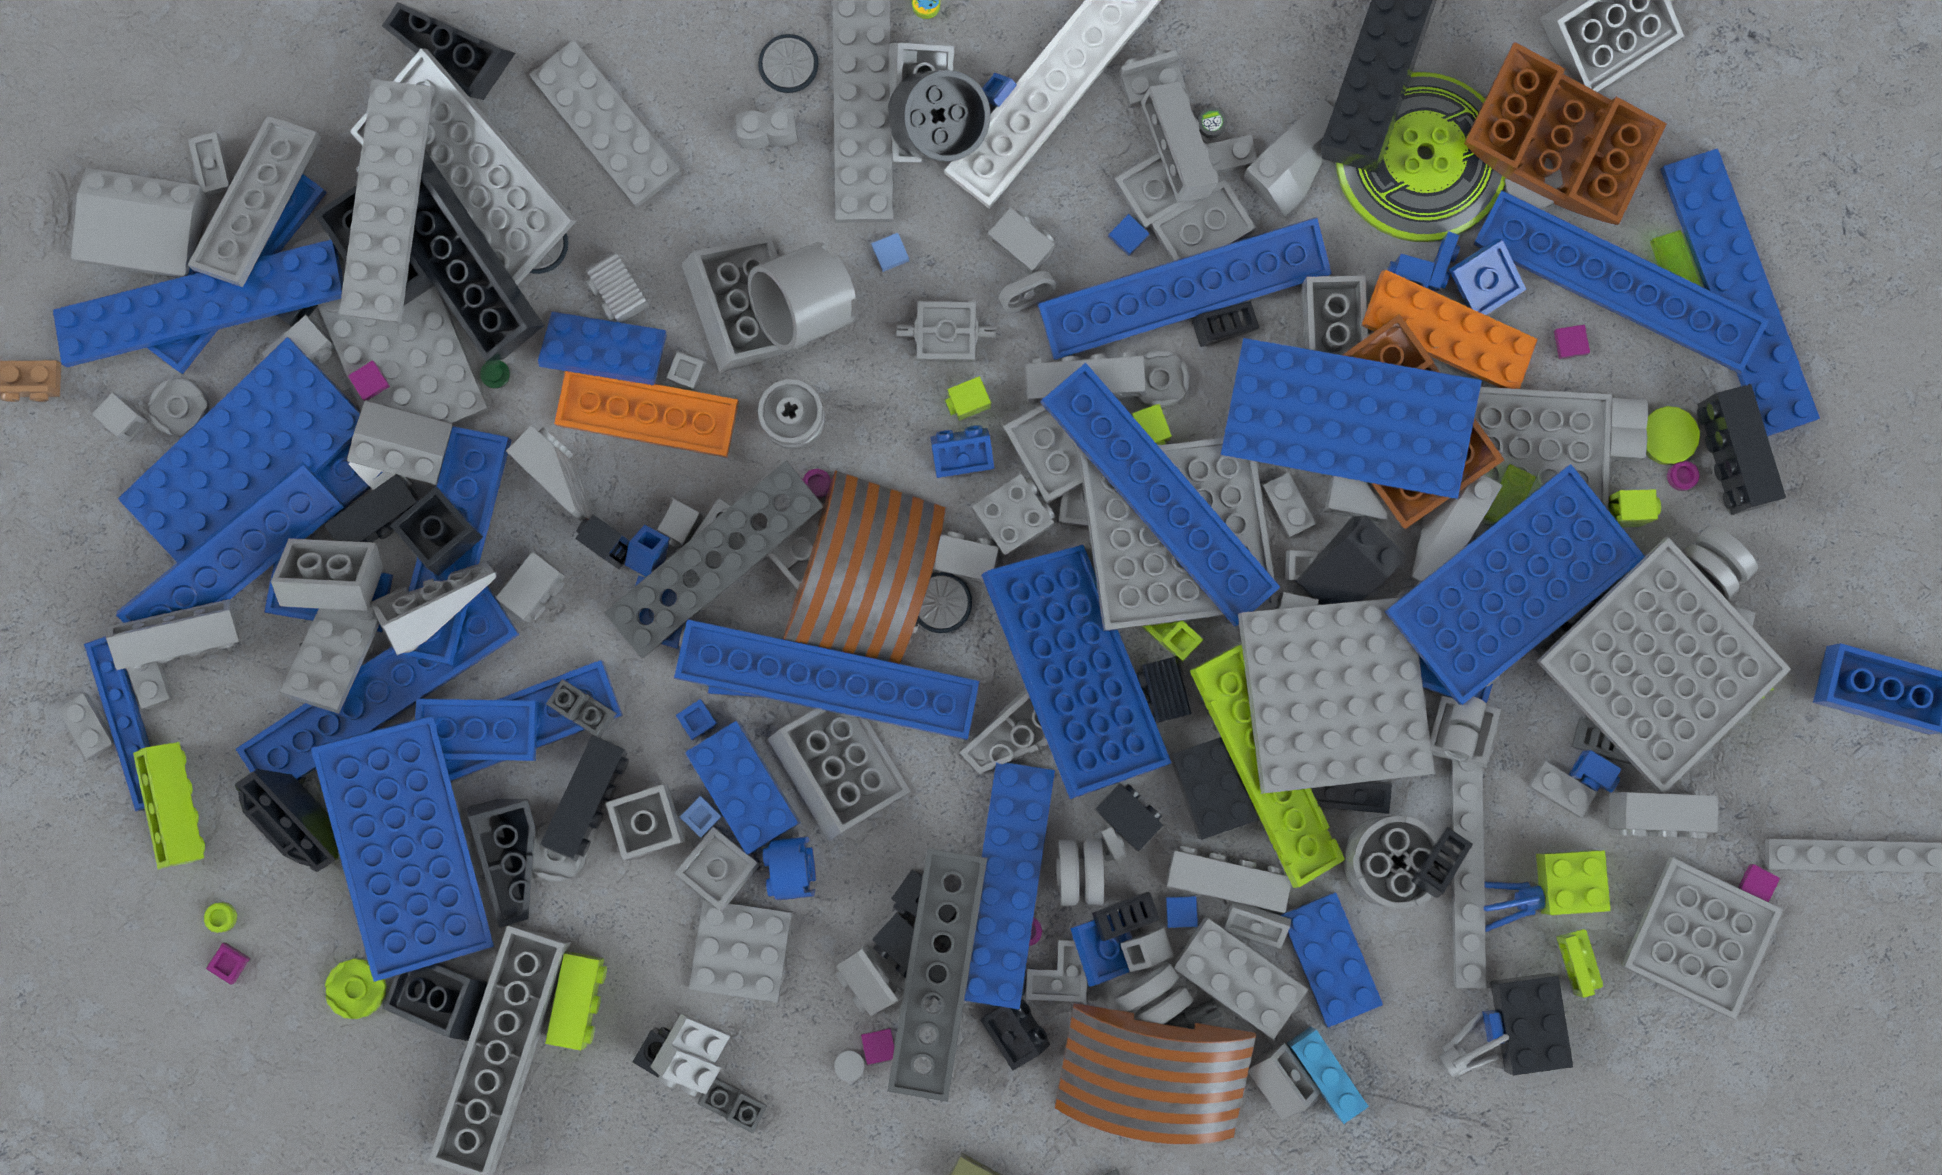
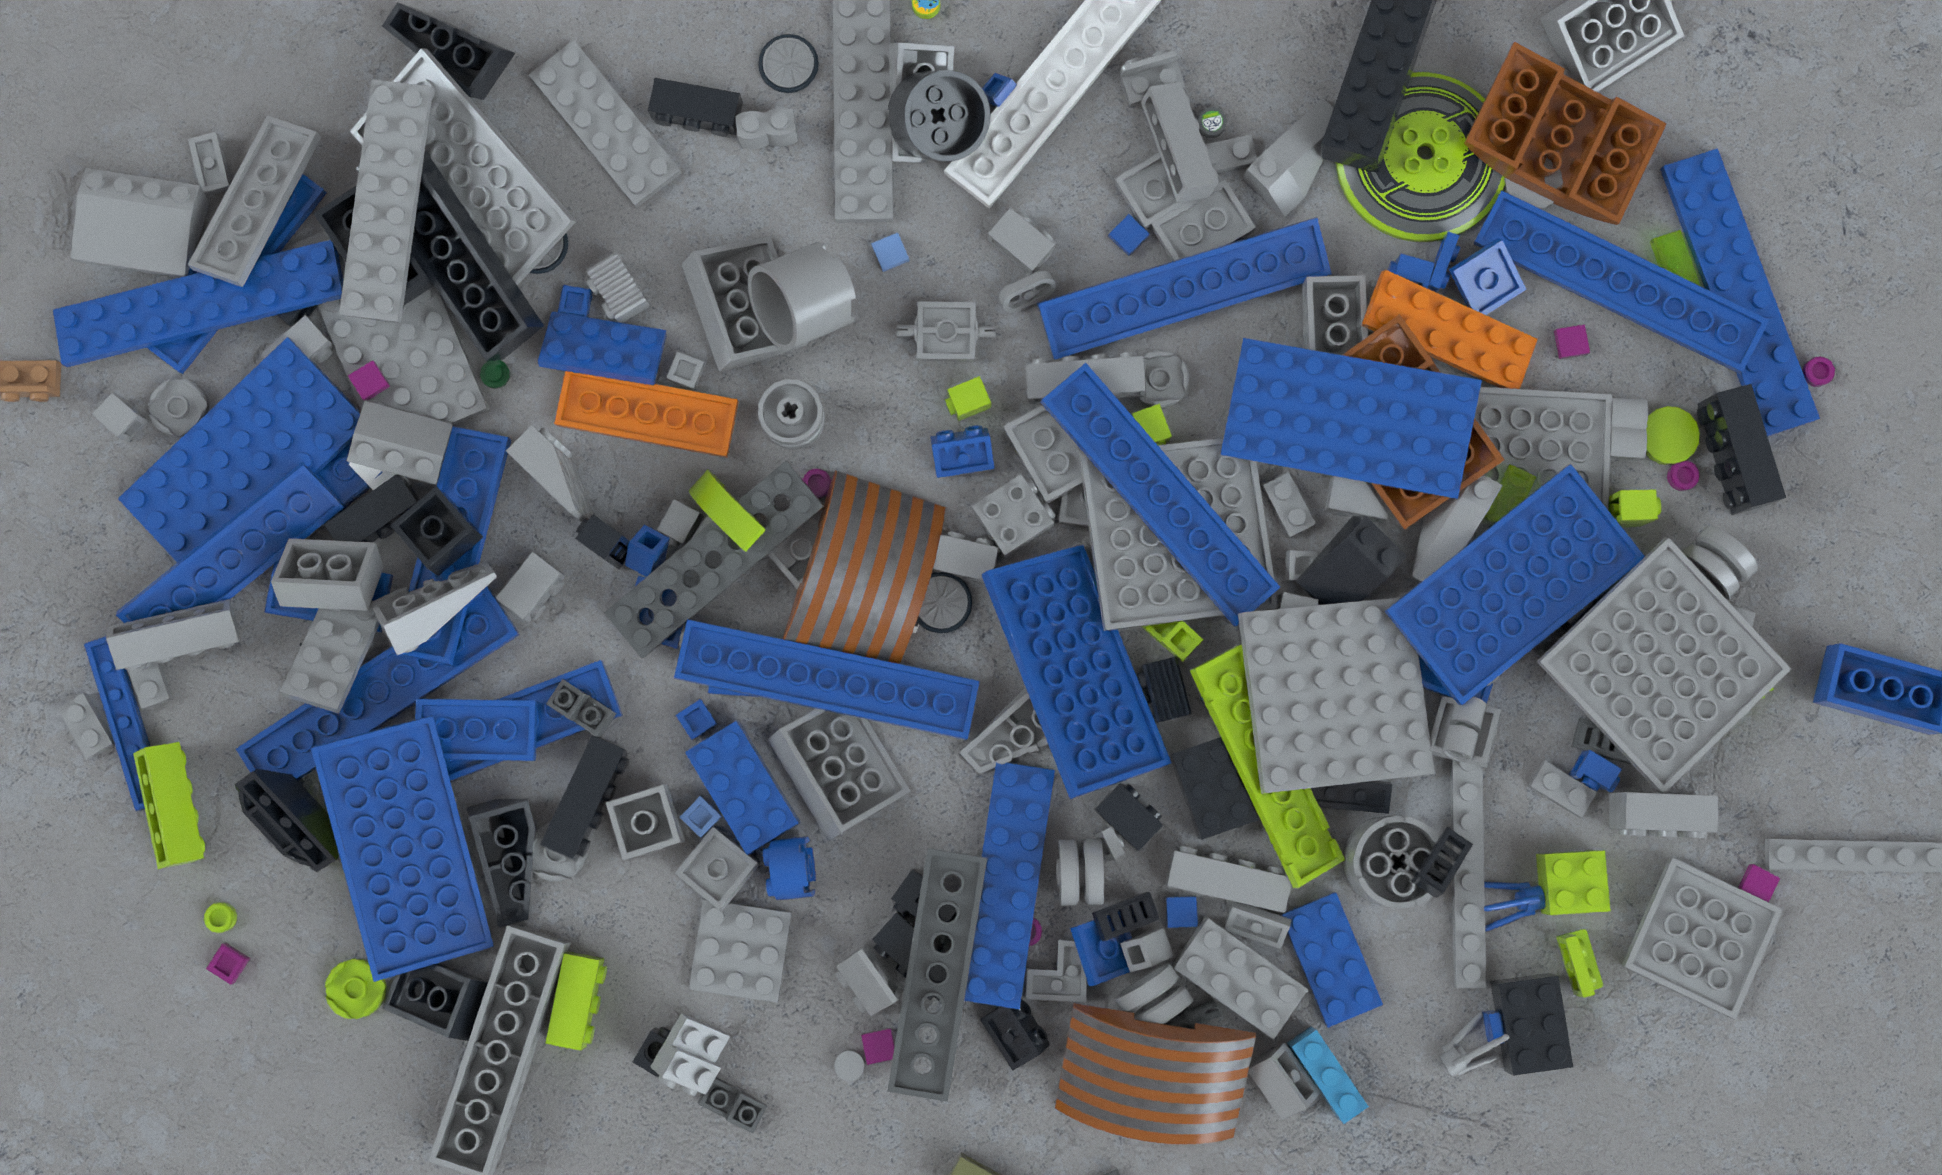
(575, 301): none -> blue tile
(694, 107): none -> black brick
(726, 510): none -> lime slope
(1208, 330): black slope -> none
(1818, 371): none -> magenta tile

